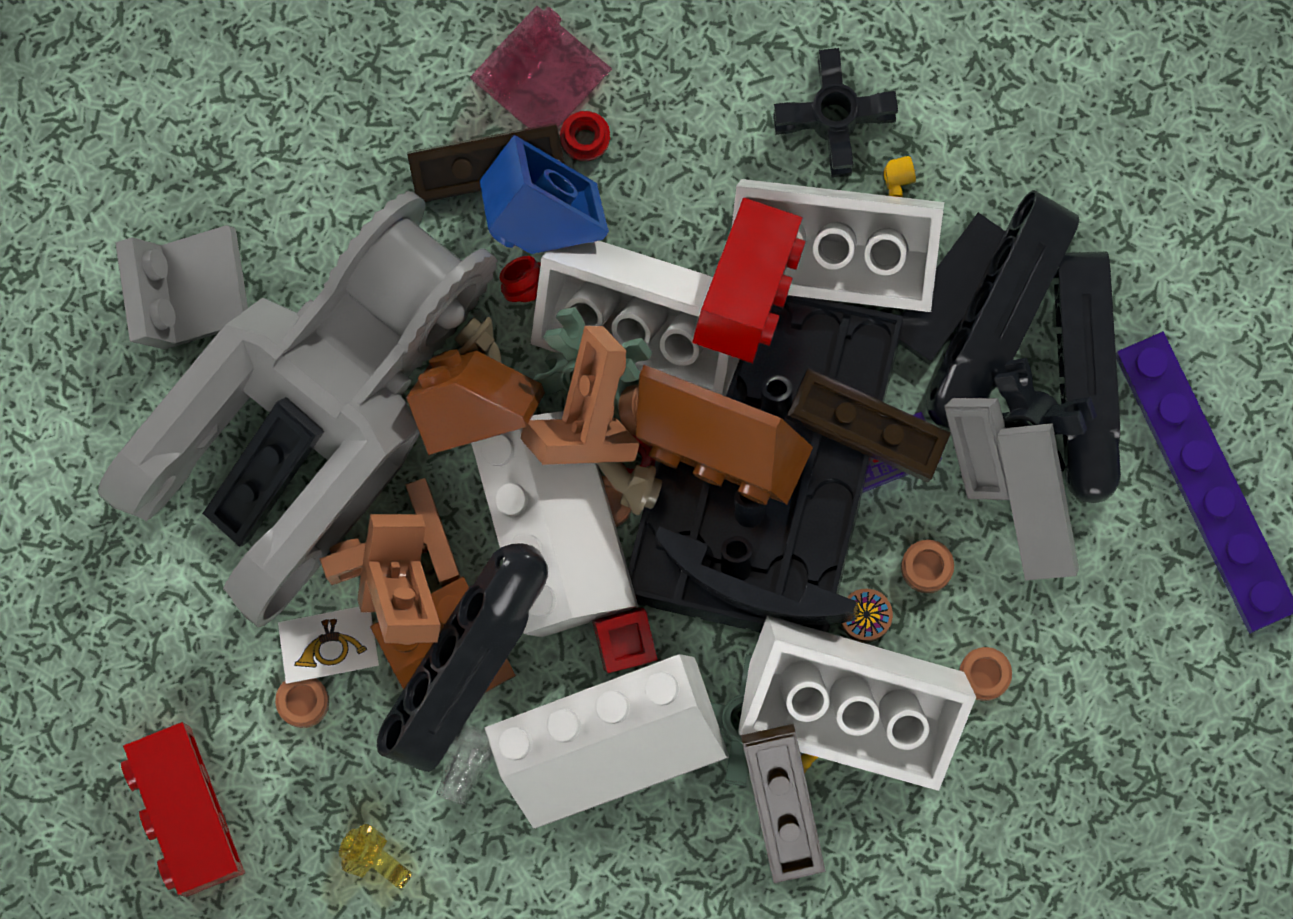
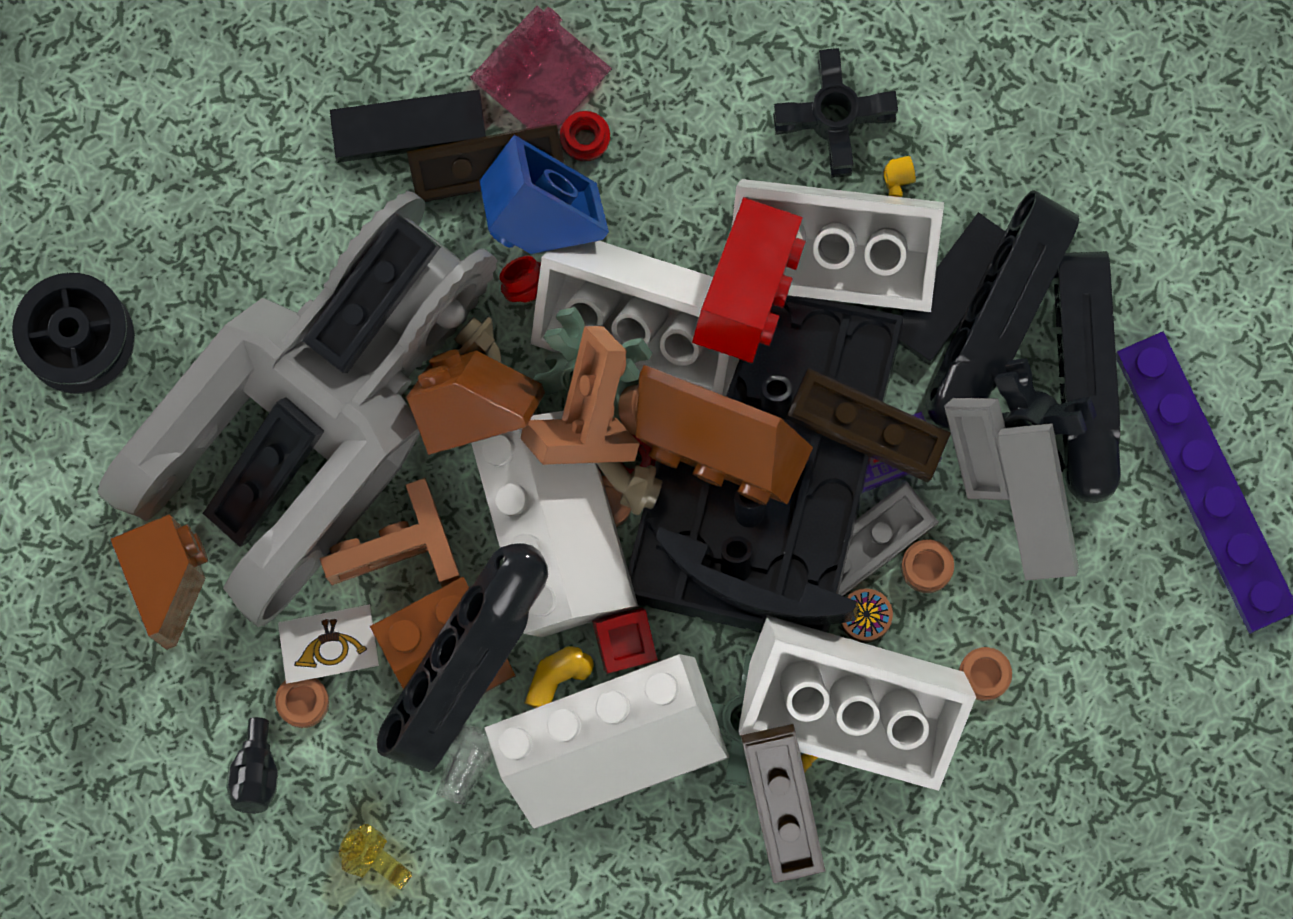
(89, 357): none -> black wheel
(162, 574): none -> dark orange slope
(181, 287): light grey bracket -> none
(181, 810): red brick -> none
(253, 772): none -> black piece
(371, 293): none -> black tile
(395, 581): nougat bracket -> none
(406, 125): none -> black tile
(555, 669): none -> yellow arm
(884, 534): none -> light grey tile

